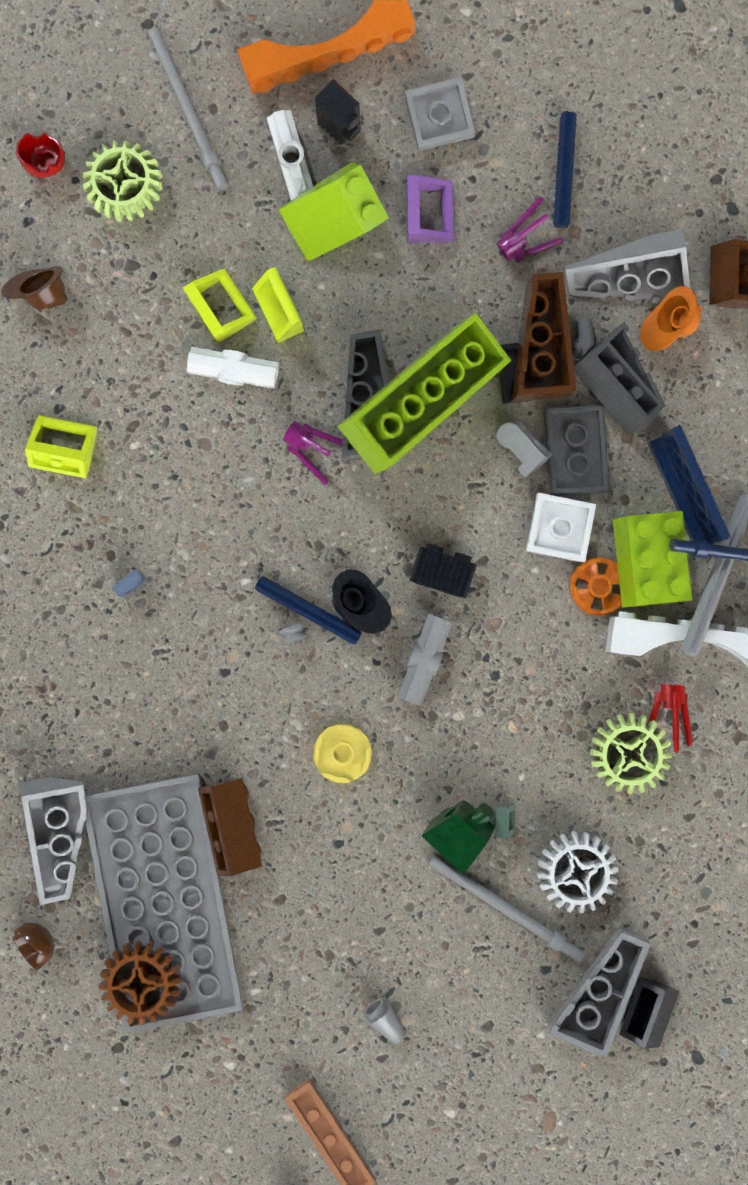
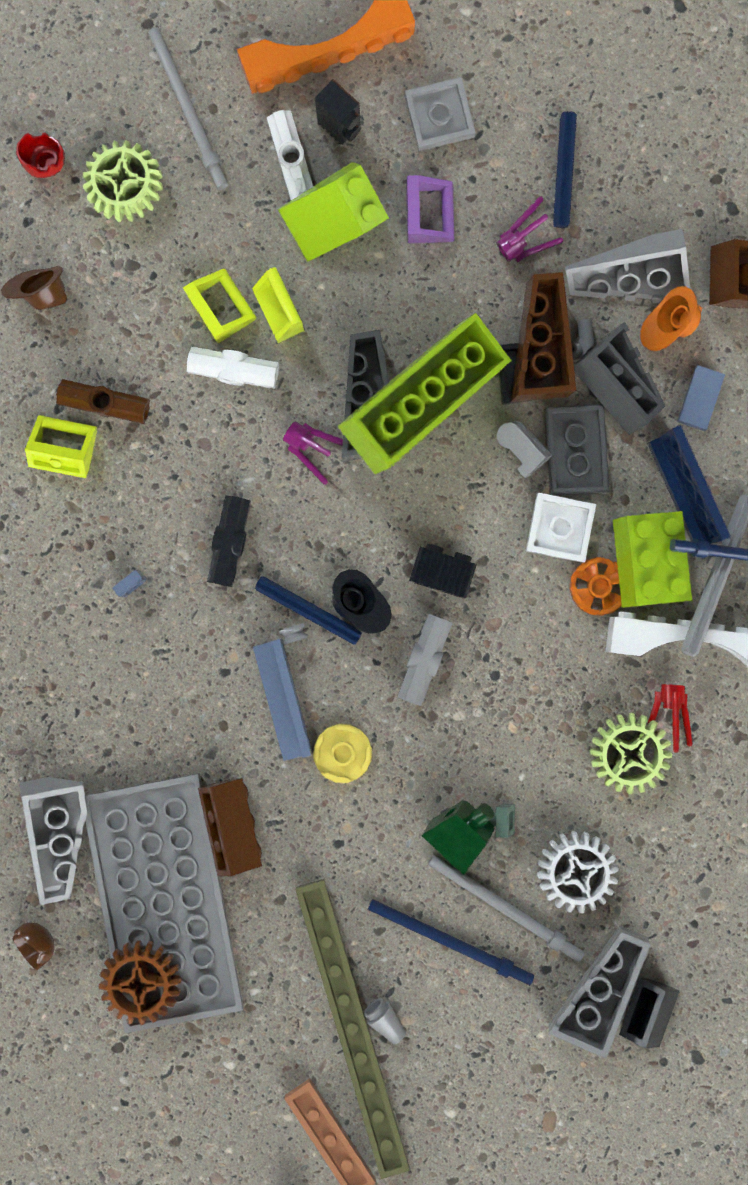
(85, 398): none -> reddish brown piece
(229, 541): none -> black piece
(282, 700): none -> sand blue fence
(352, 1029): none -> olive plate
(502, 966): none -> dark blue bar
(700, 398): none -> sand blue tile

